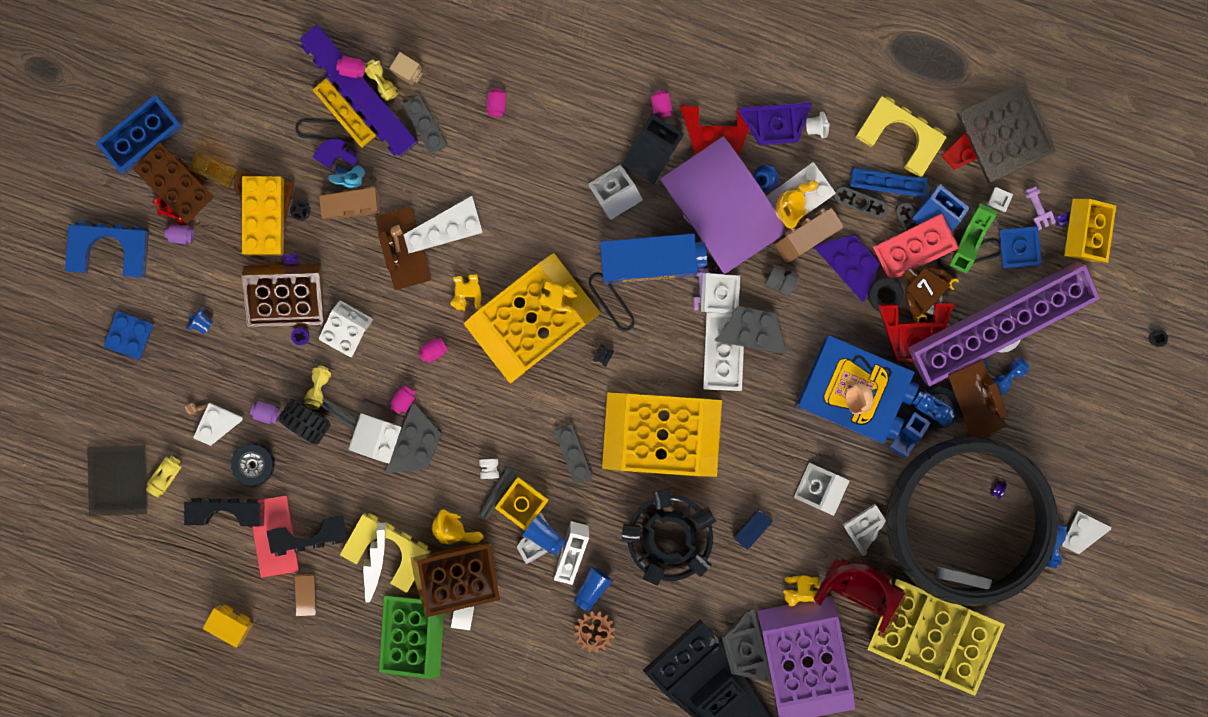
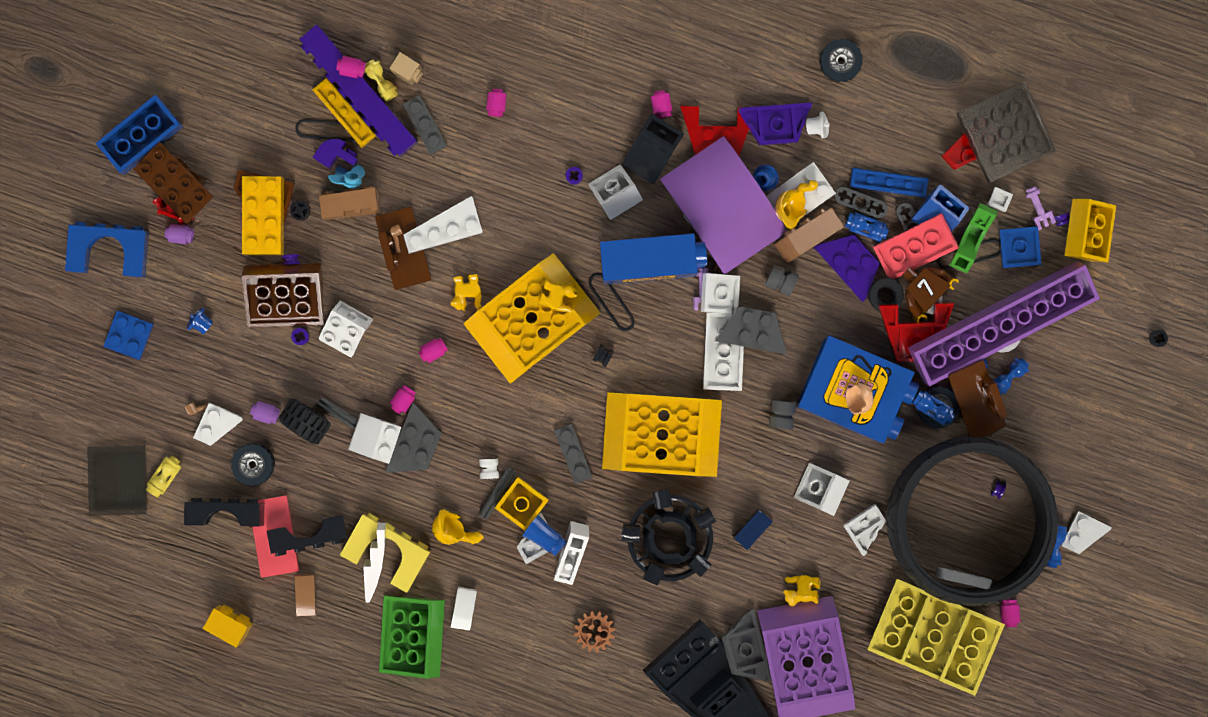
(213, 169): clear yellow slope -> none
(315, 396): light yellow piece -> none
(455, 578): reddish brown slope -> none
(580, 175): none -> dark purple bush
(592, 588): blue plant -> none
(782, 415): none -> dark grey wheel
(847, 51): none -> black wheel
(857, 223): none -> blue piece
(866, 588): dark red piece -> none
(909, 434): blue brick -> none
(928, 139): light yellow arch -> none
(1010, 612): none -> dark pink brick

